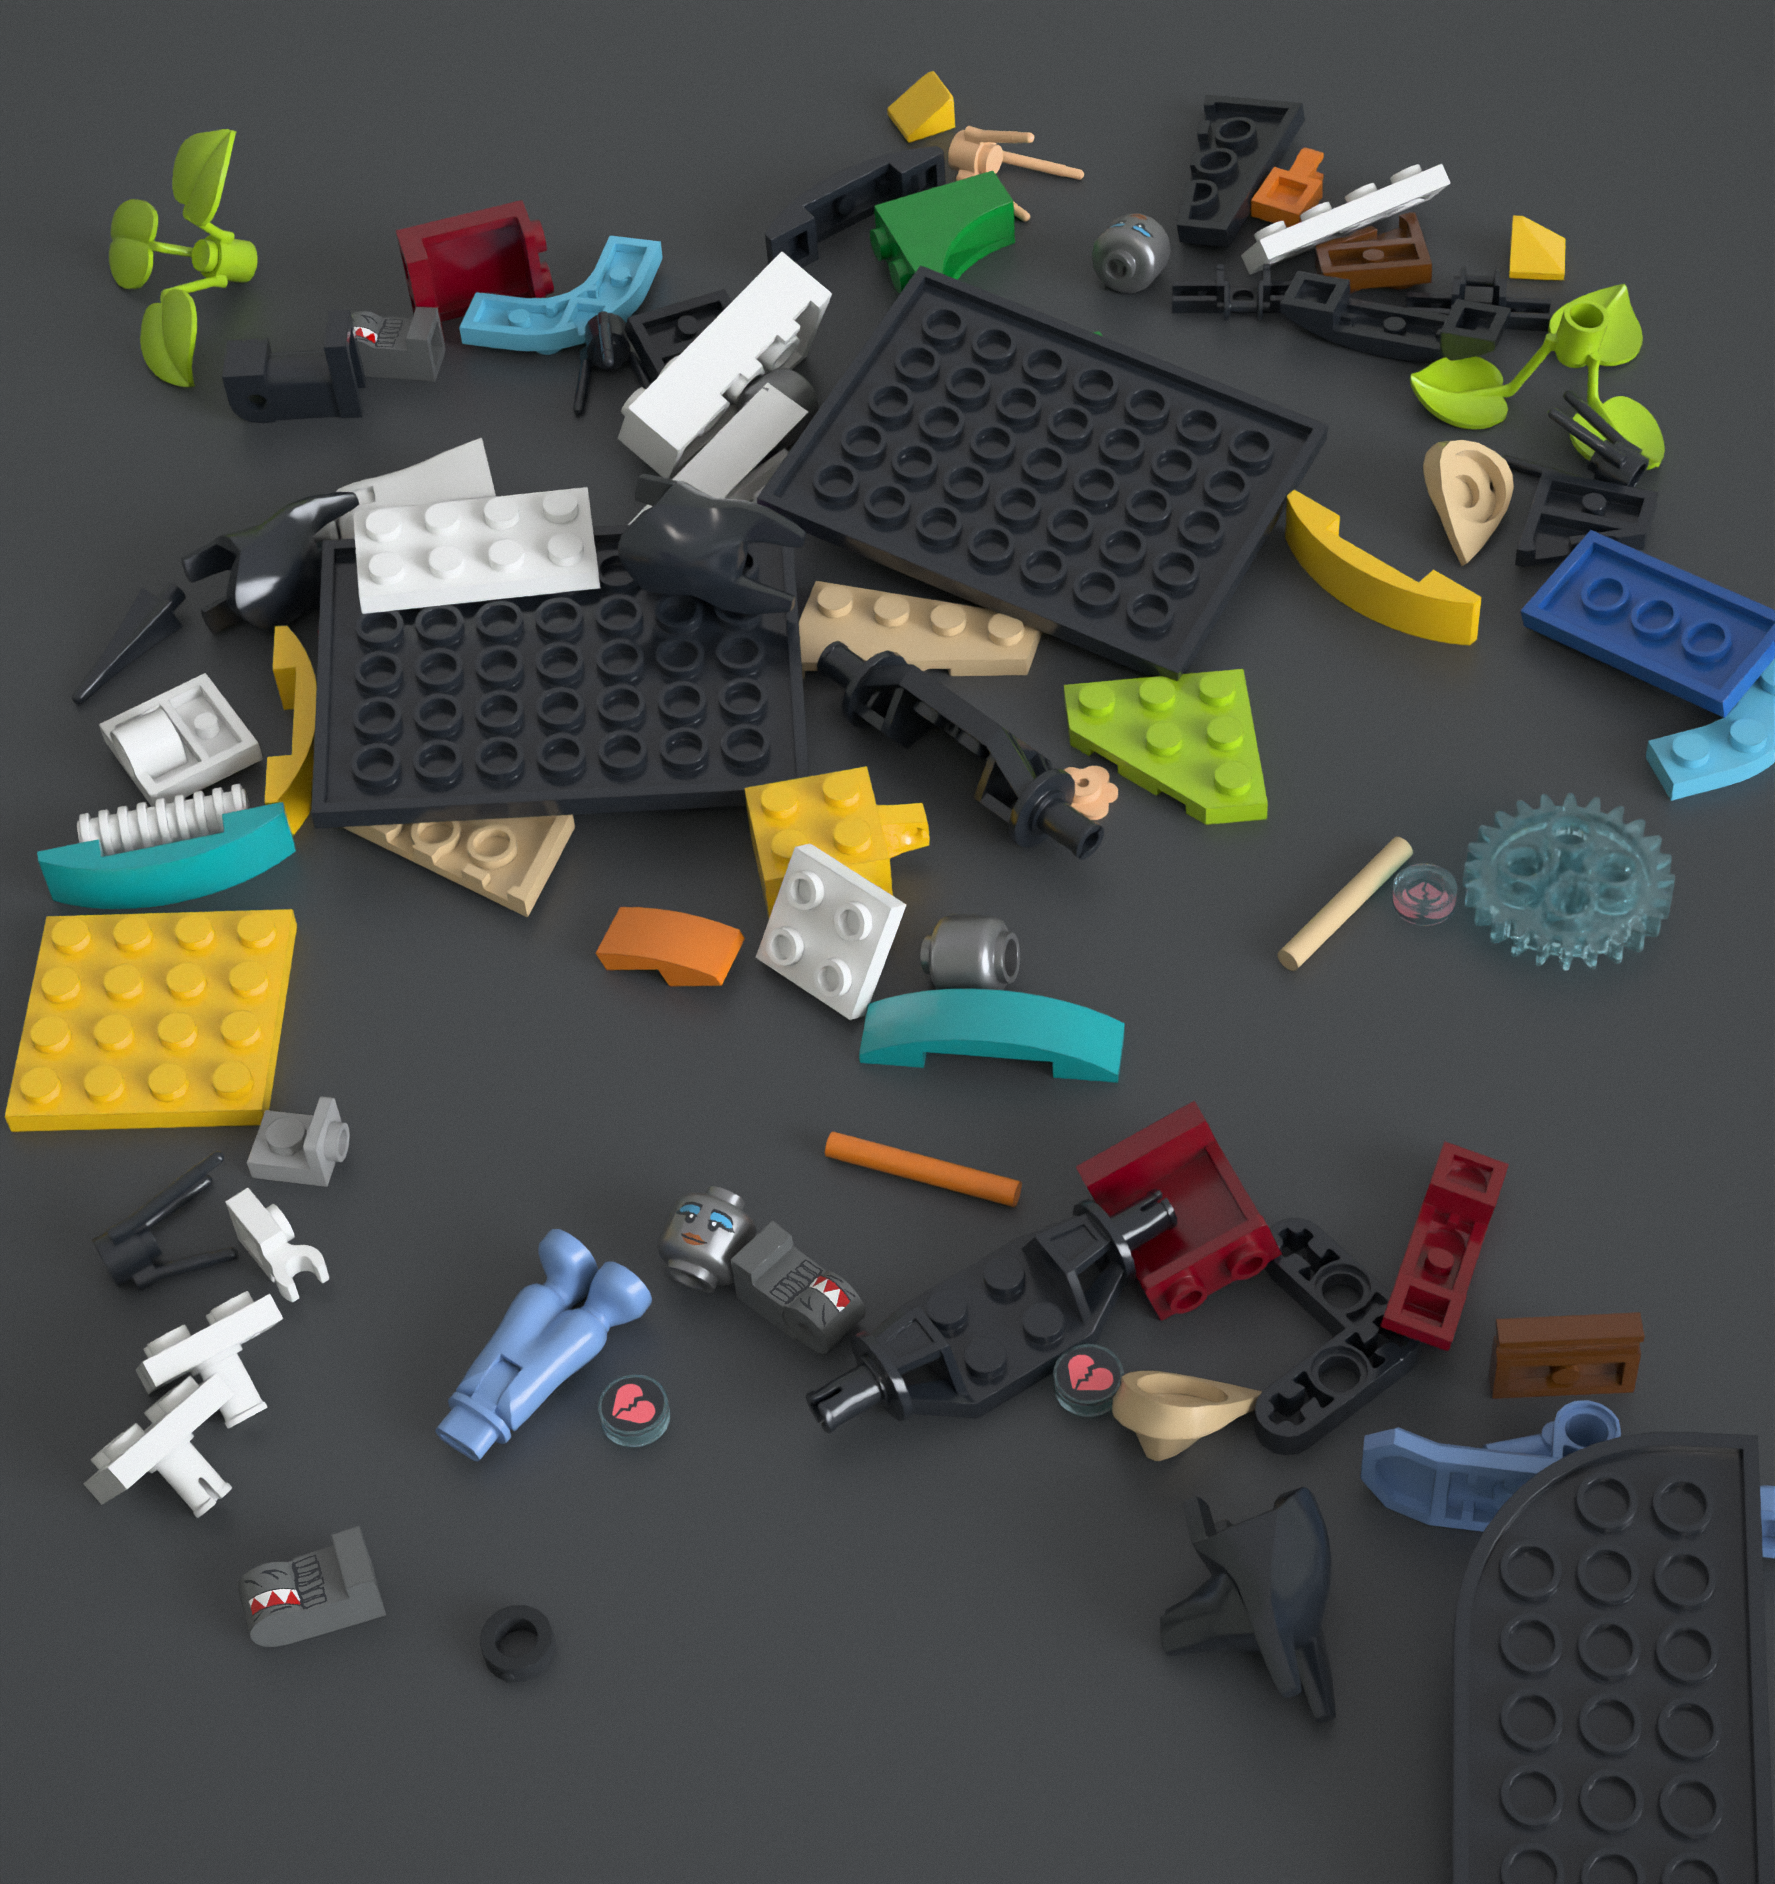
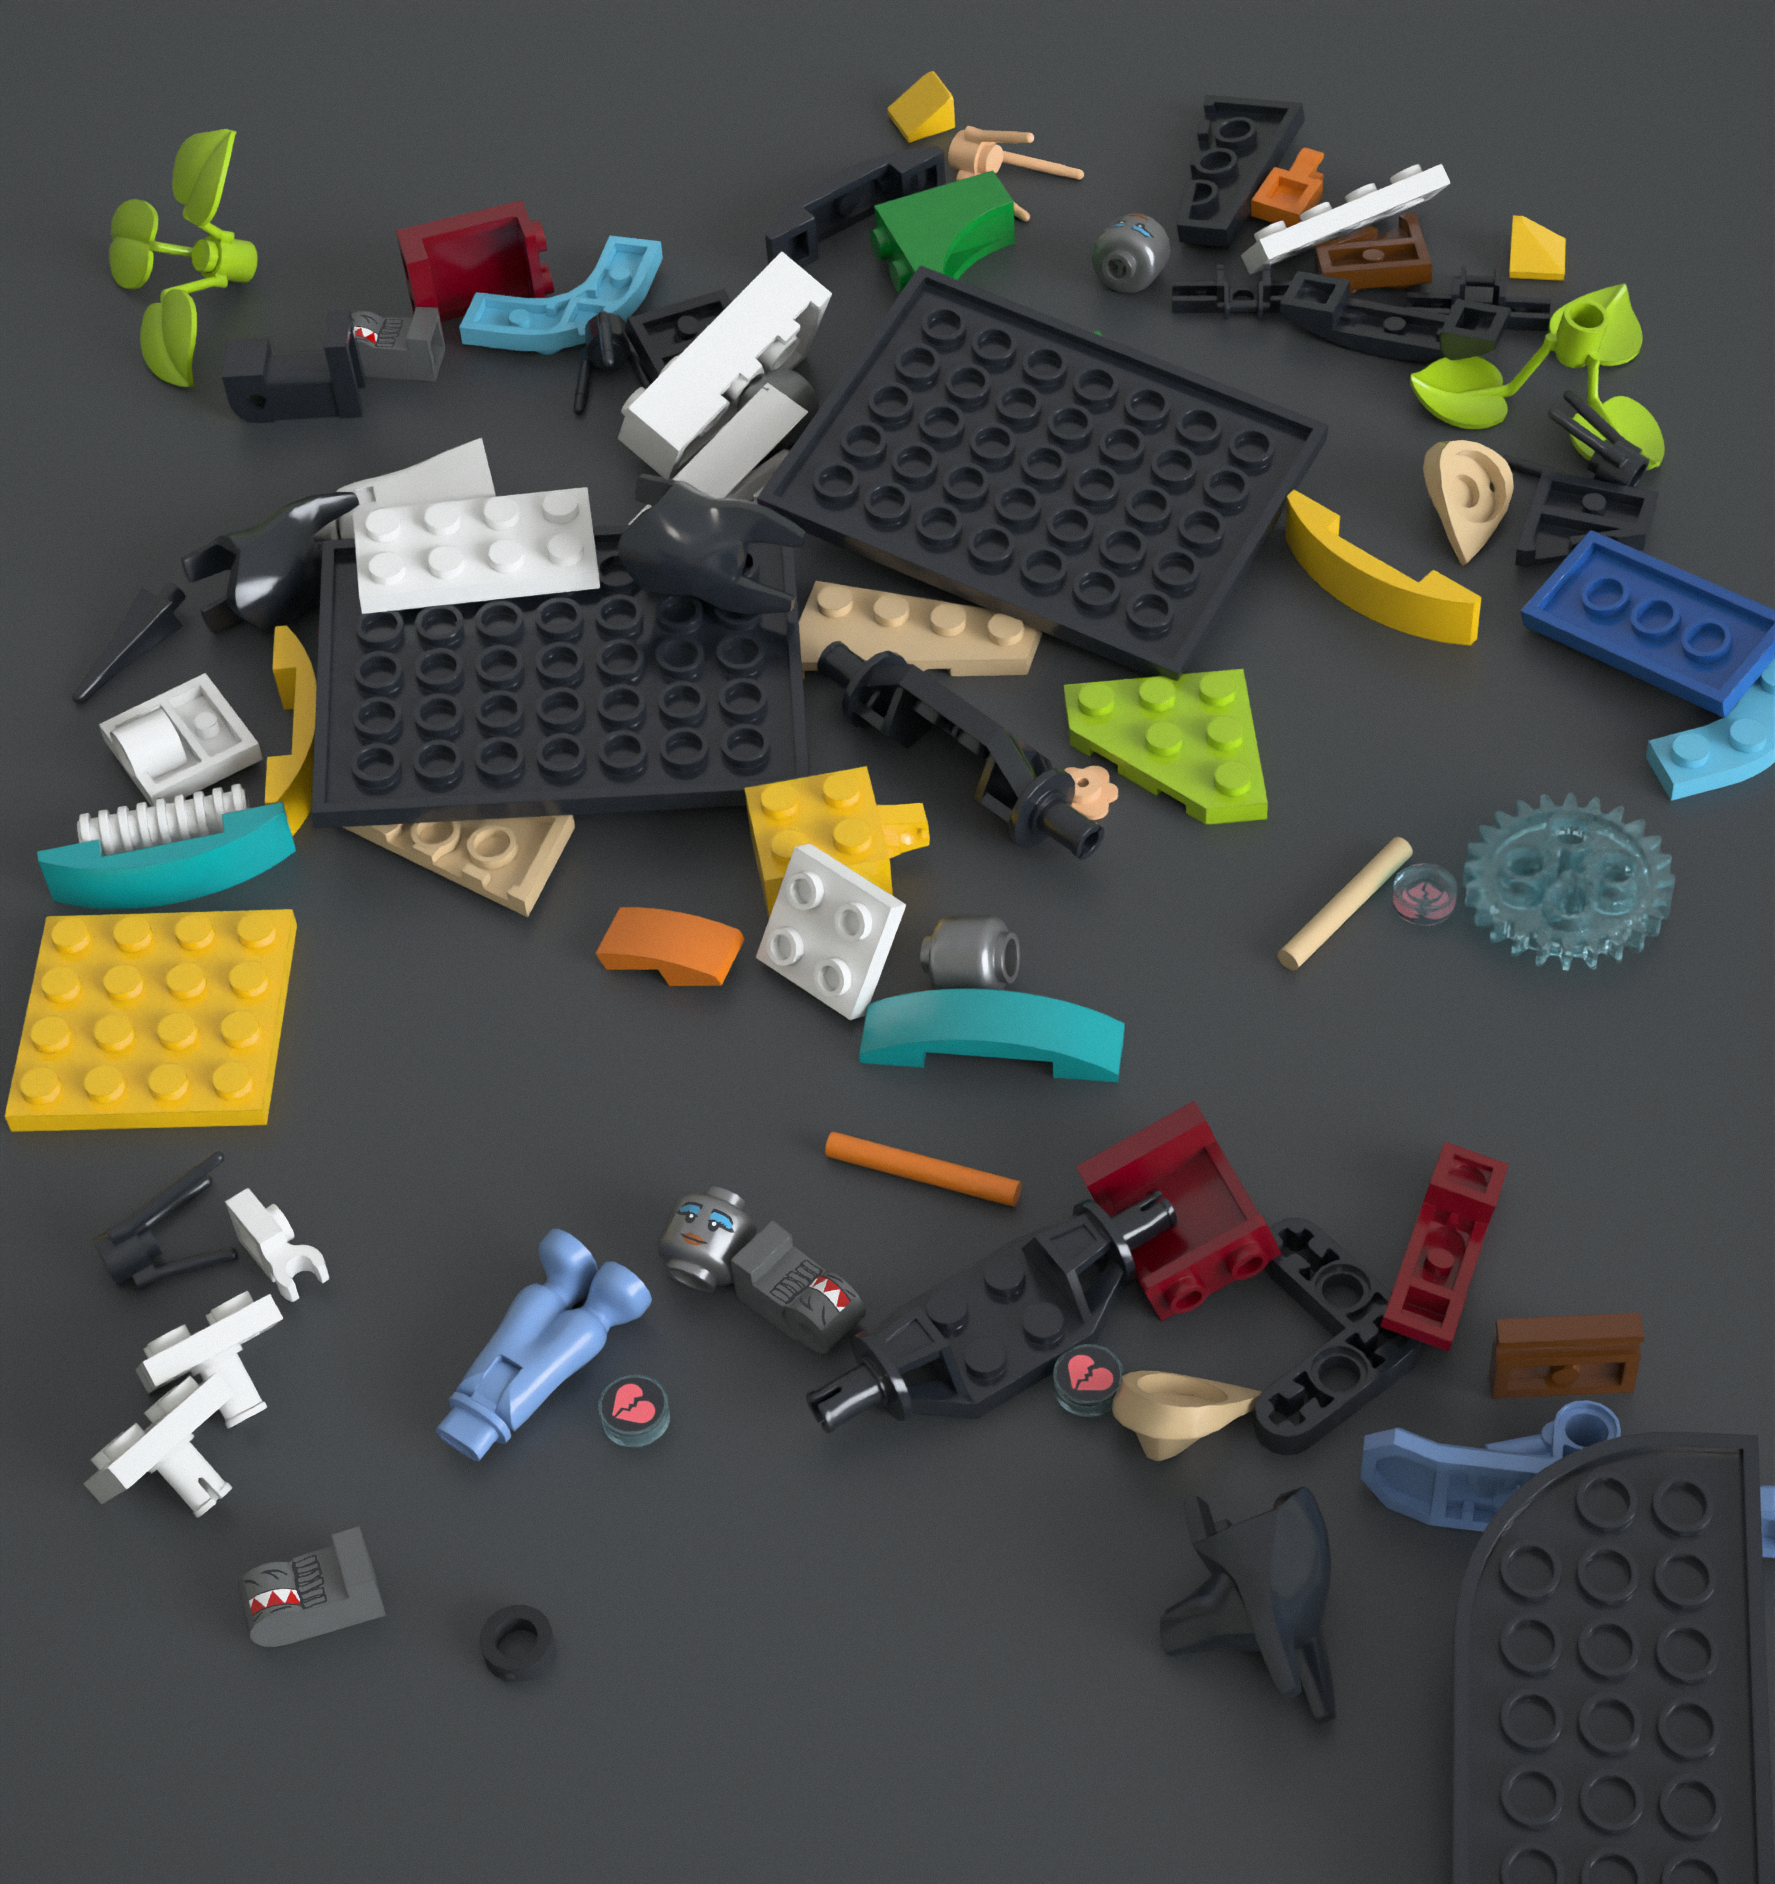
(300, 1145): light grey bracket -> none

